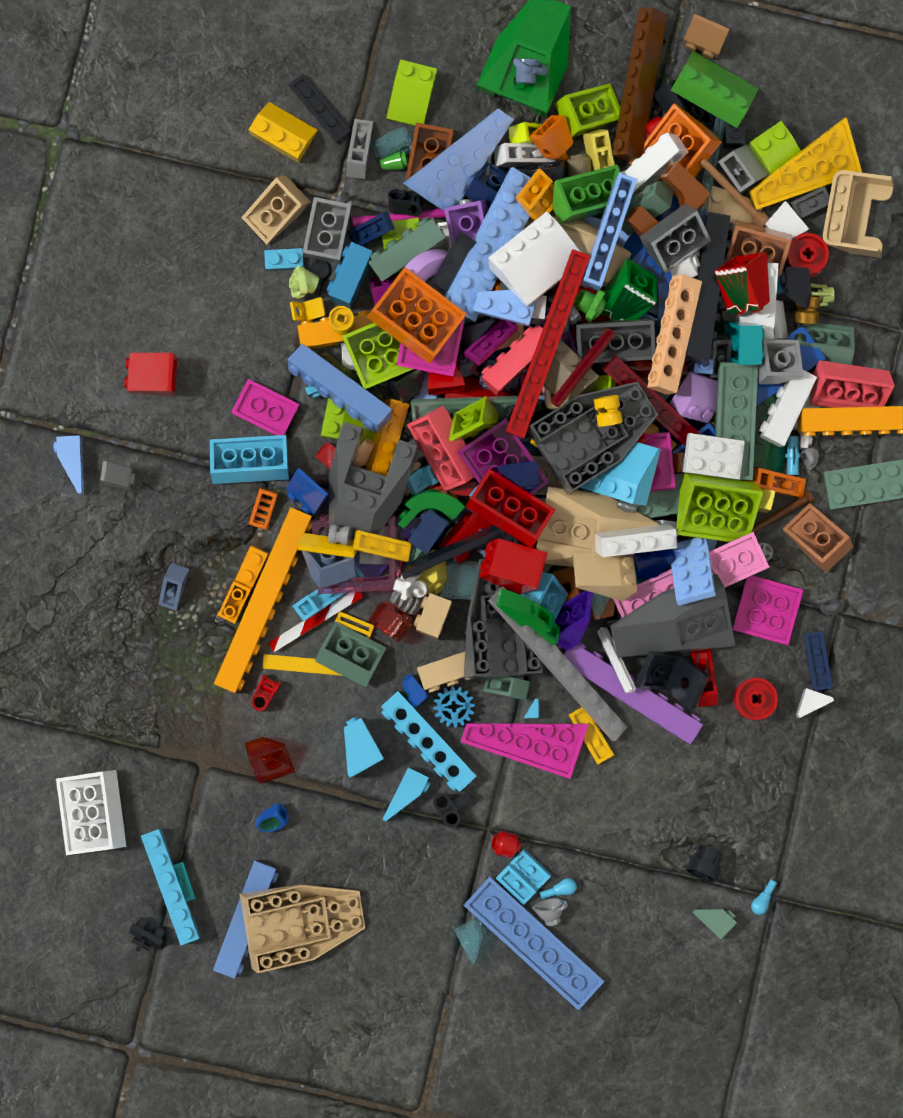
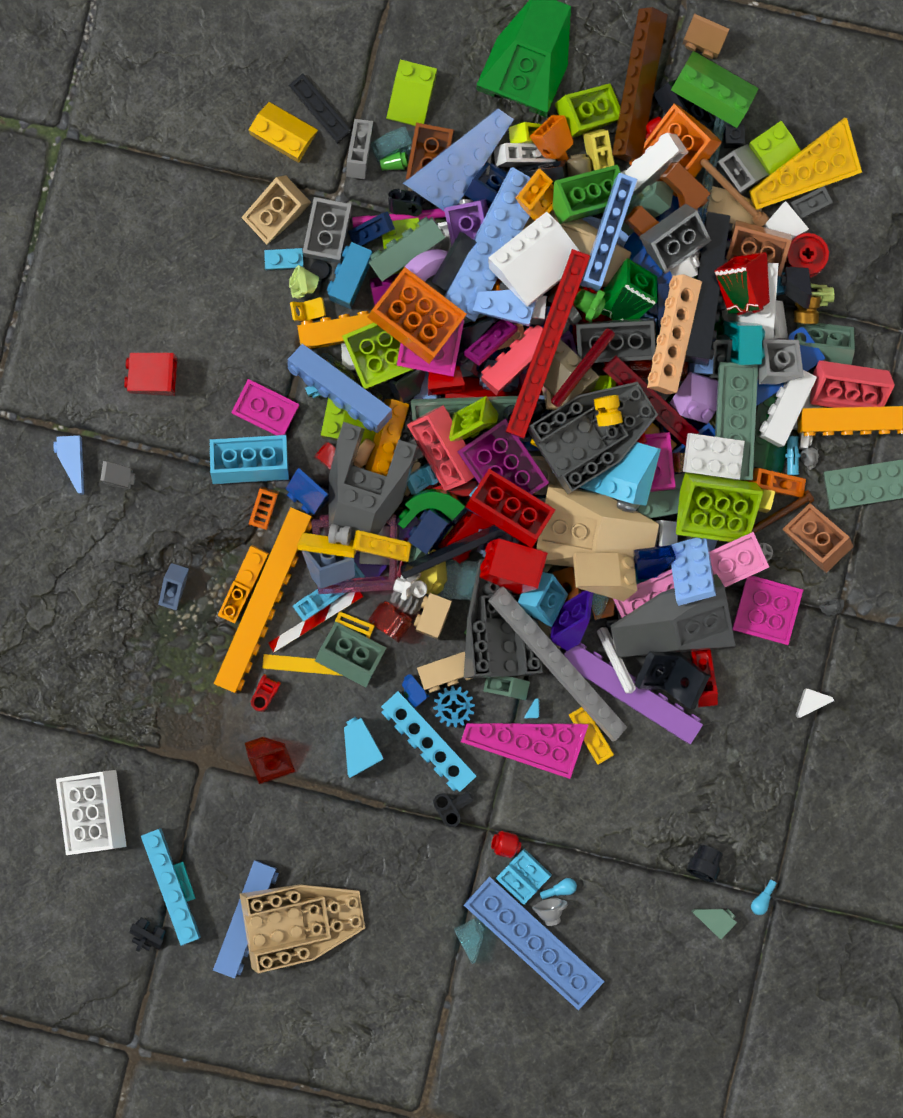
(272, 818): blue rock -> none
(341, 320): yellow wheel -> none
(409, 789): medium azure slope -> none
(521, 473): clear blue slope -> none
(528, 69): sand blue piece -> none
(529, 613): green slope -> none
(635, 540): white brick -> none
(766, 696): red wheel -> none
(817, 661): dark blue plate -> none
(850, 211): tan windscreen -> none

